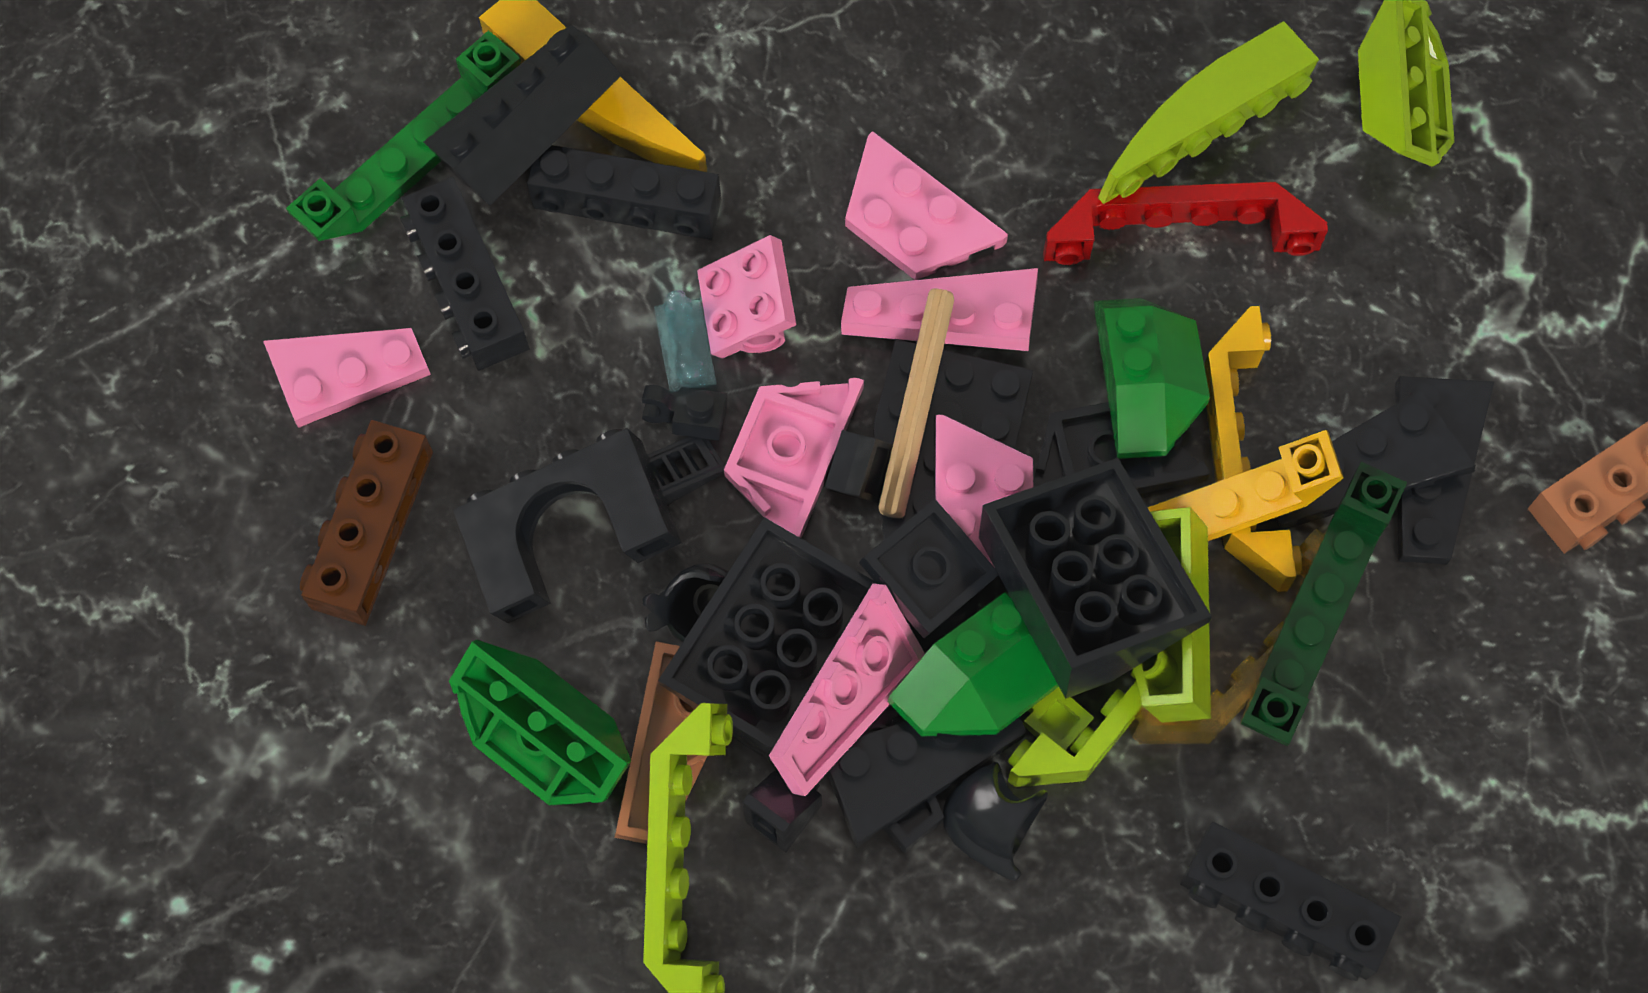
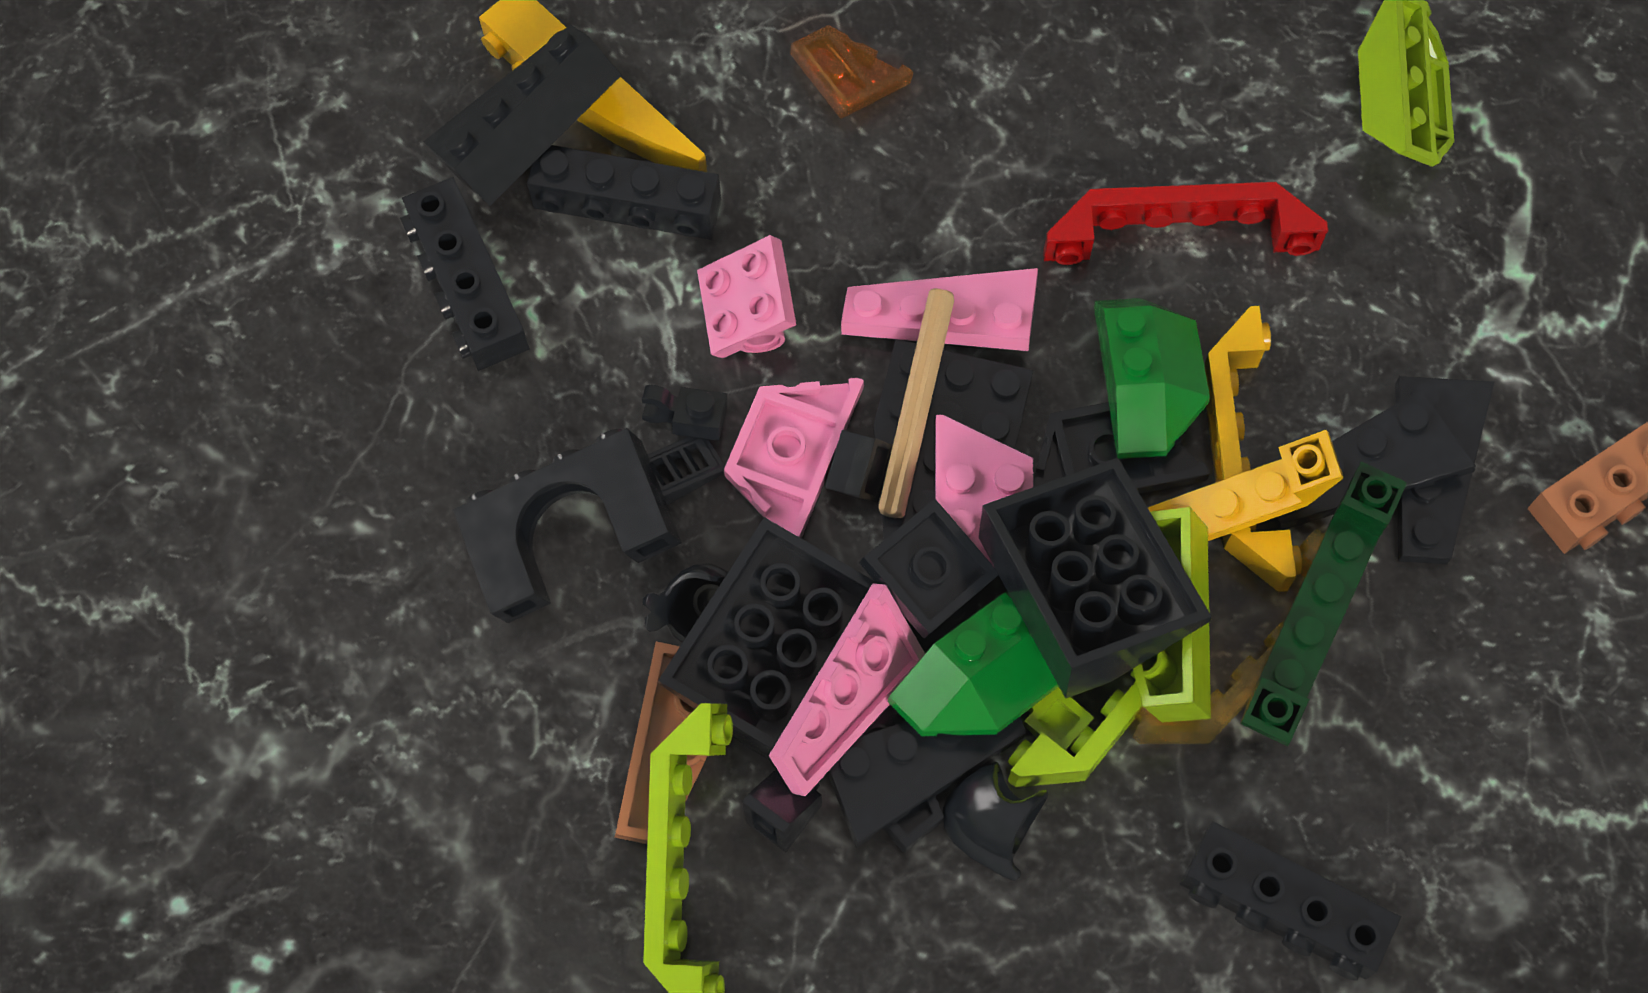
(343, 369): bright pink wing -> none
(366, 522): reddish brown brick -> none
(405, 157): green slope -> none
(538, 726): green wedge -> none
(684, 342): clear light blue hinge -> none
(846, 70): none -> clear orange wing
(914, 215): bright pink wing -> none
(1213, 104): lime slope -> none

